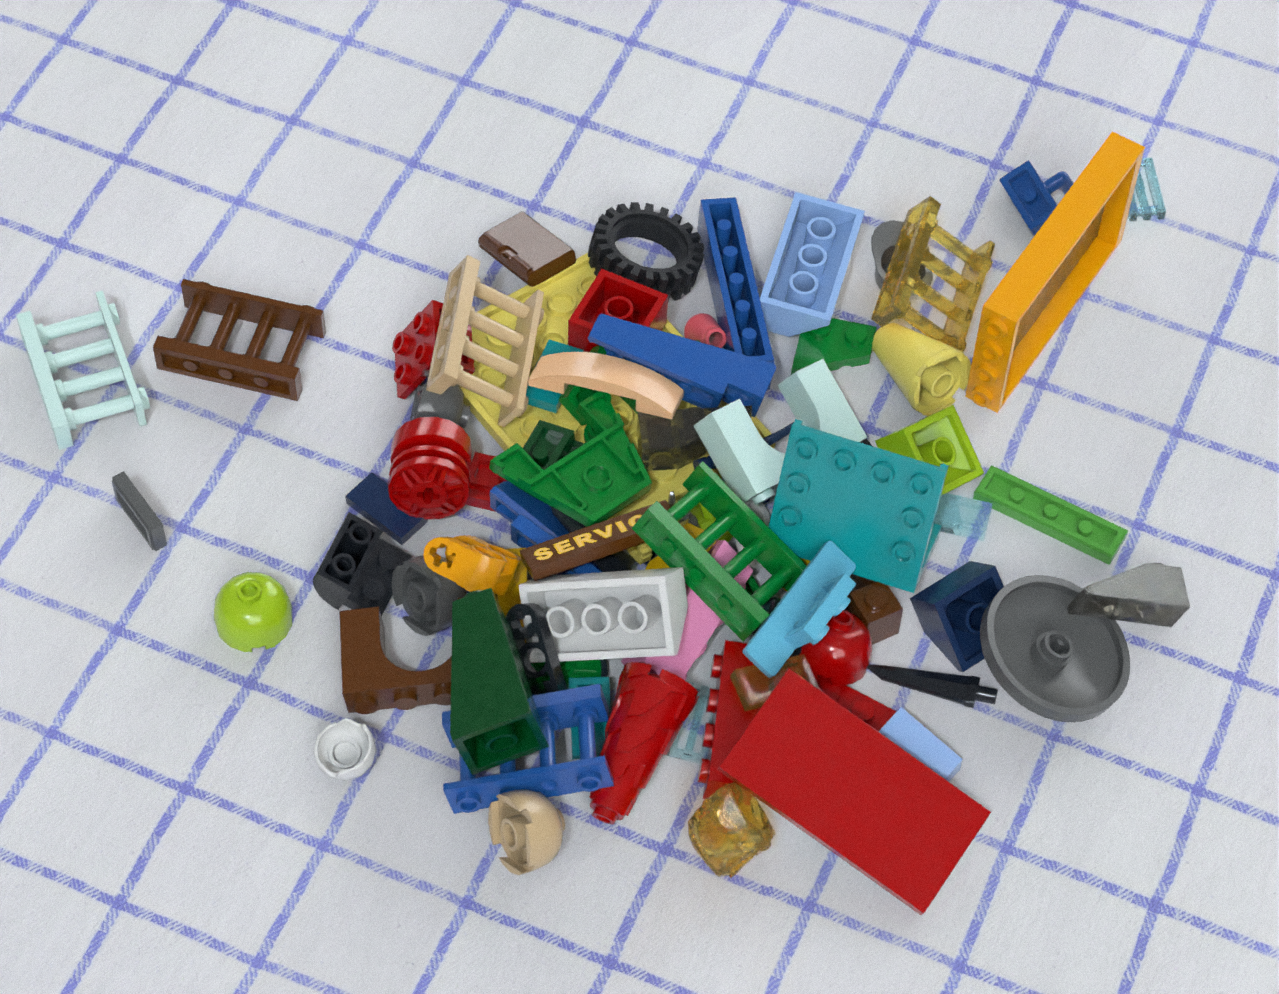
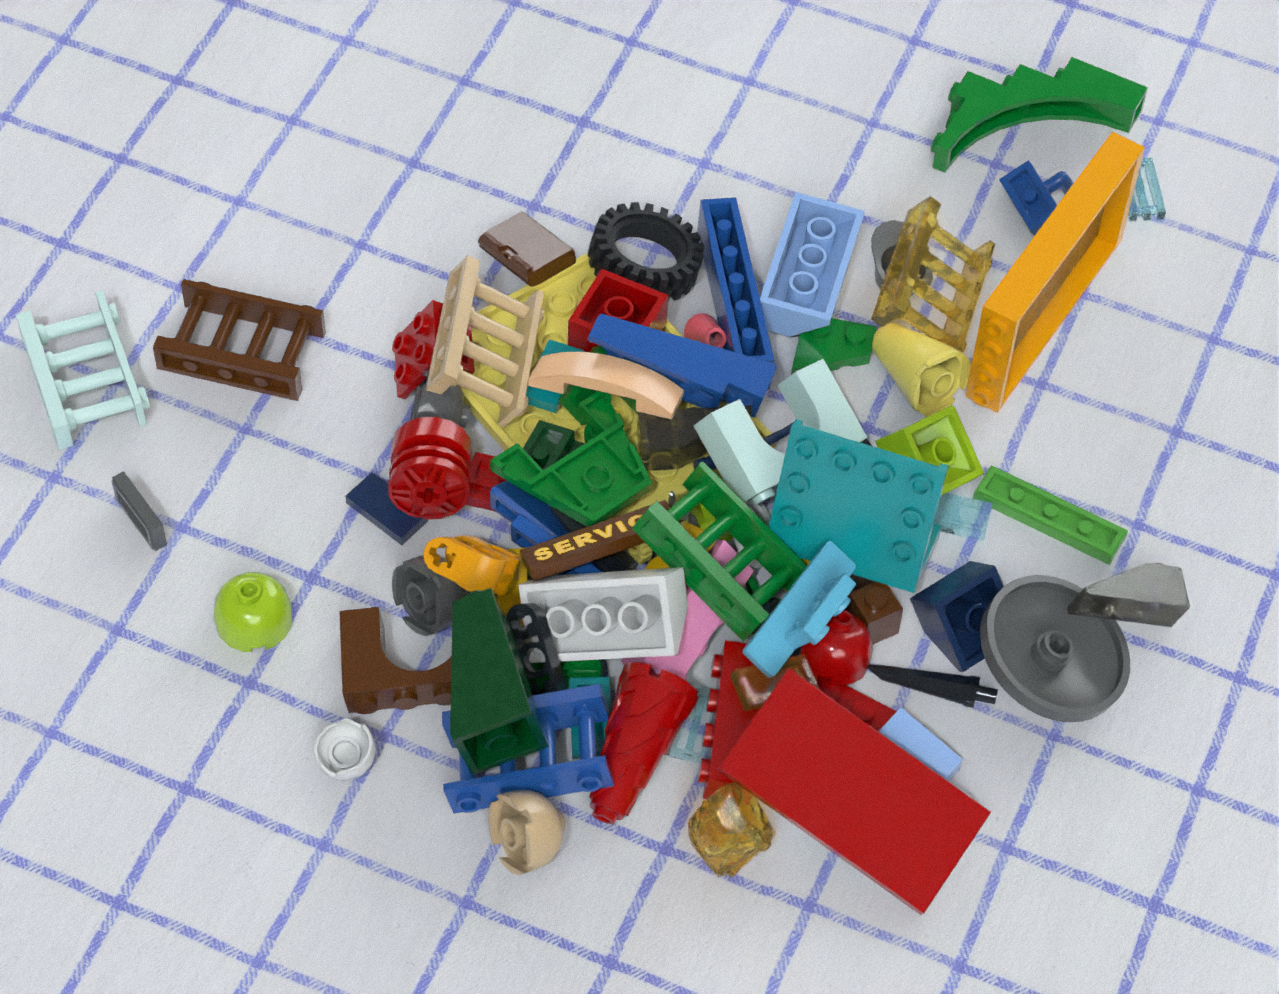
(358, 567): black brick -> none
(1028, 96): none -> green arch

